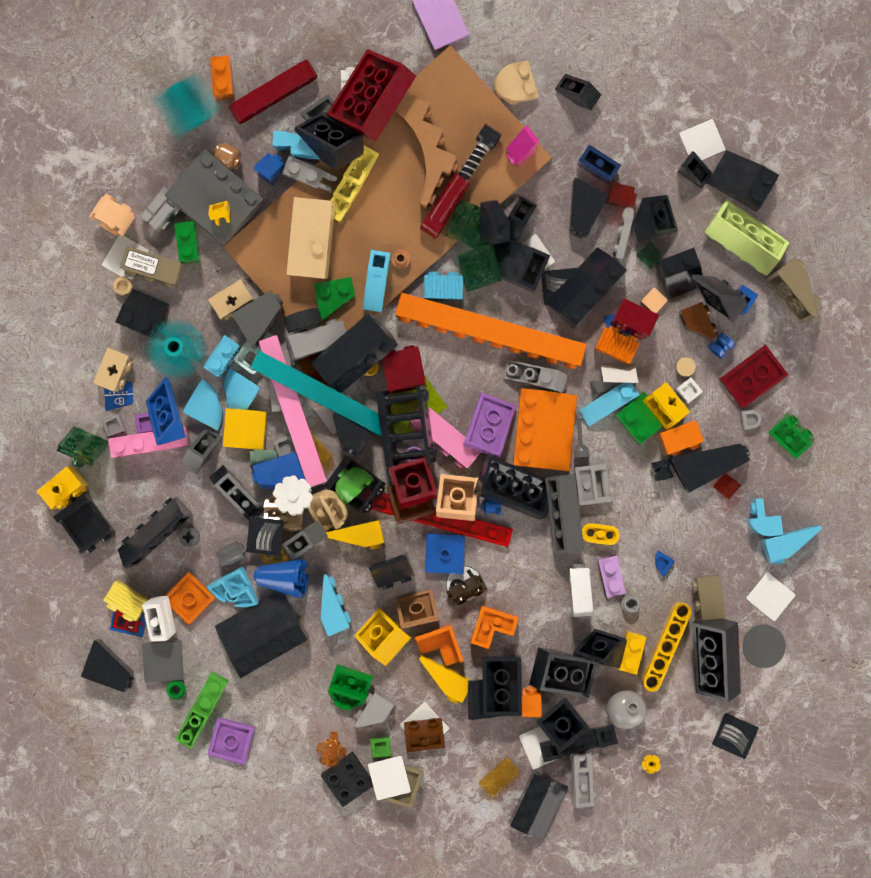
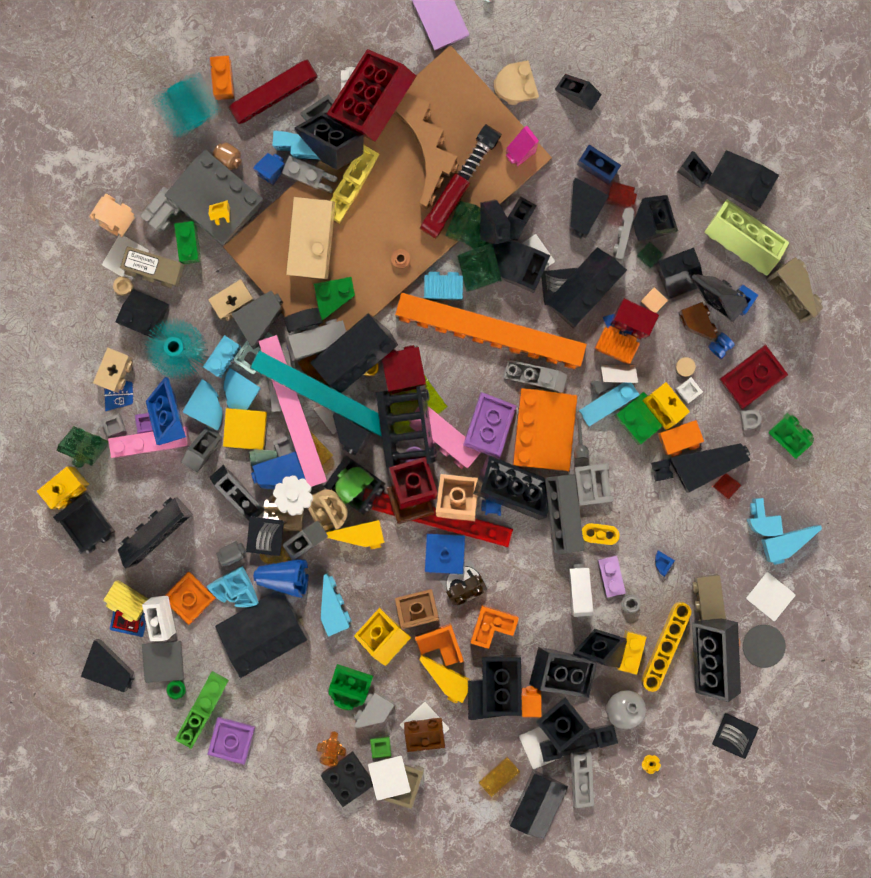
(191, 534): dark grey wheel -> none
(376, 280): medium azure slope -> none
(391, 571): black slope -> none
(703, 140): white sticker -> none

